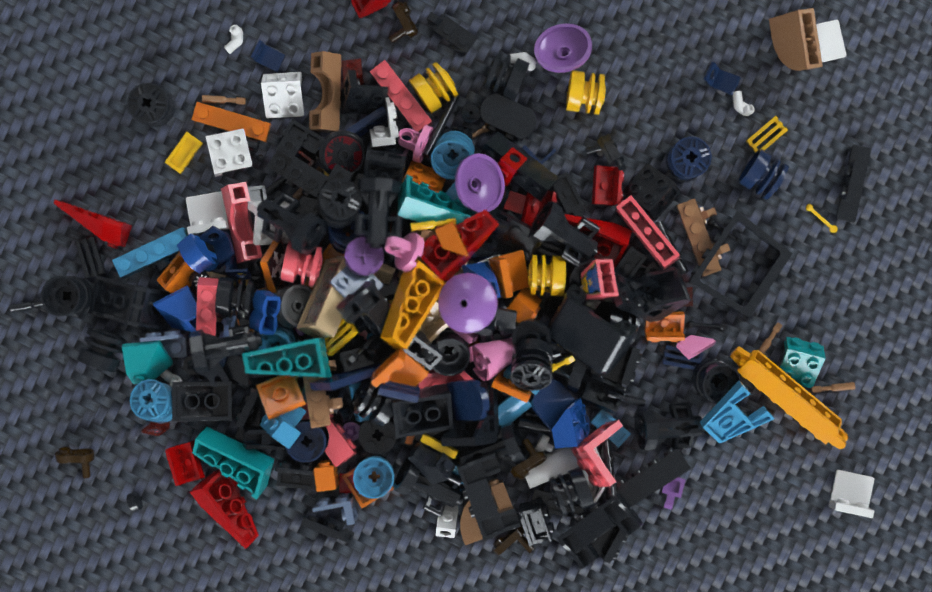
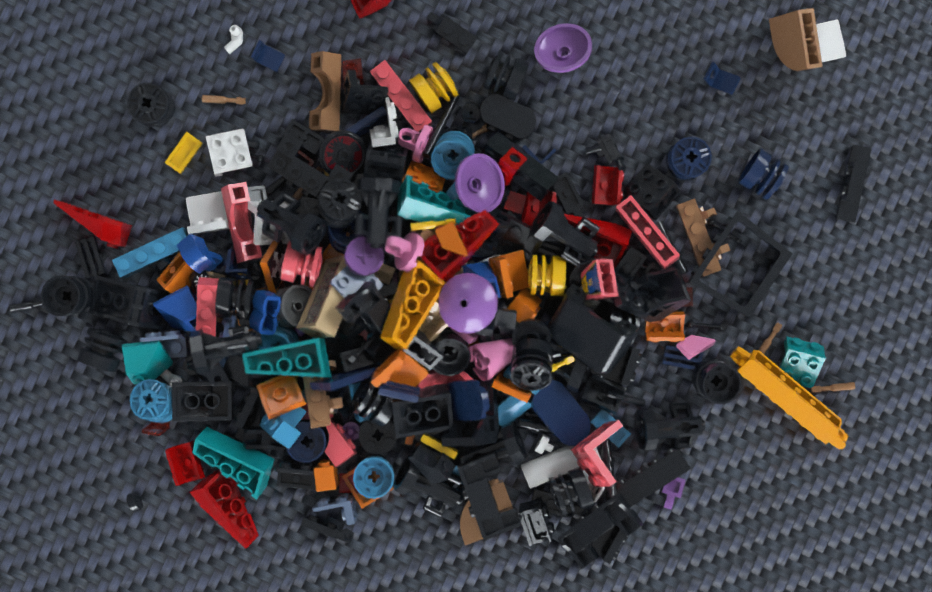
(82, 456): dark brown piece -> none
(222, 243): dark blue bracket -> none
(231, 121): orange plate -> none
(282, 94): white bracket -> none
(339, 334): yellow tile -> none
(409, 28): dark brown piece -> none
(447, 522): white bracket -> none
(502, 544): dark brown piece -> none
(521, 470): dark brown piece -> none
(526, 57): white arm -> none
(571, 427): blue slope -> none
(585, 92): yellow wheel -> none
(728, 420): dark azure wing -> none
(740, 106): white arm -> none
(778, 125): yellow tile -> none
(832, 228): yellow hinge -> none
(852, 493): white bracket -> none

